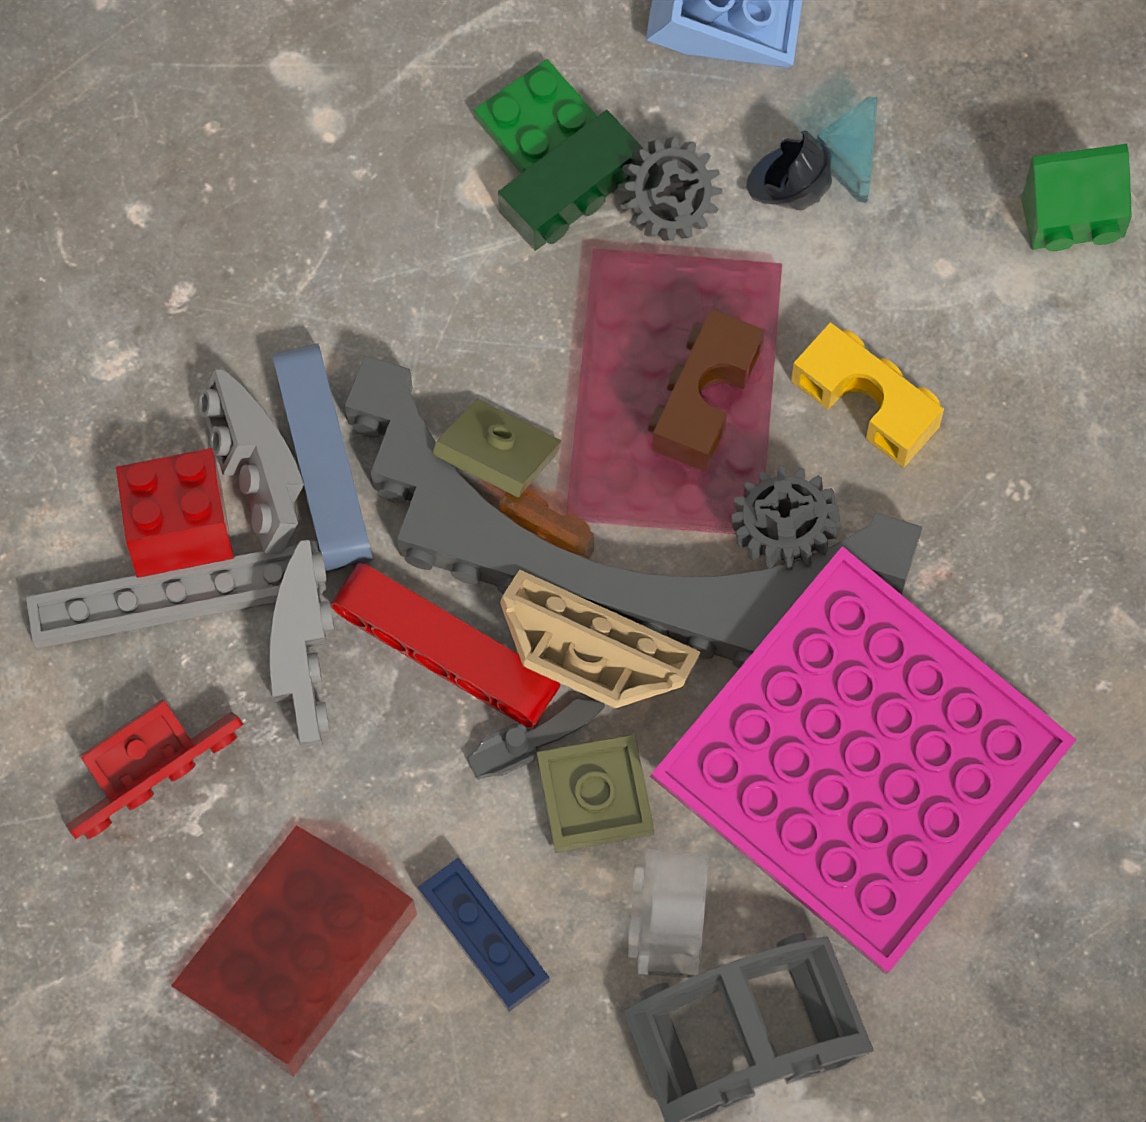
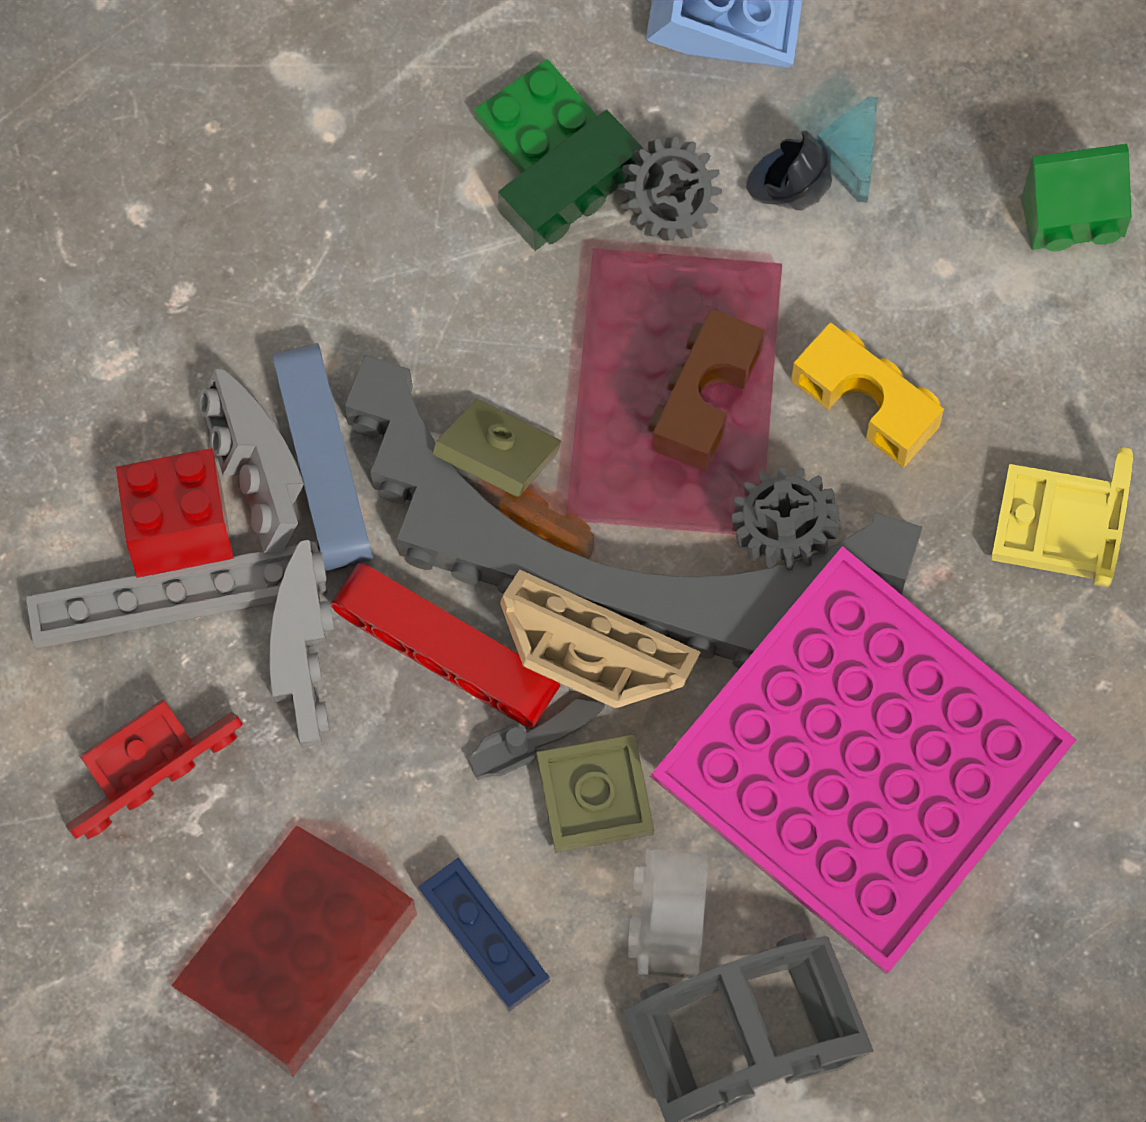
(1064, 520): none -> light yellow piece

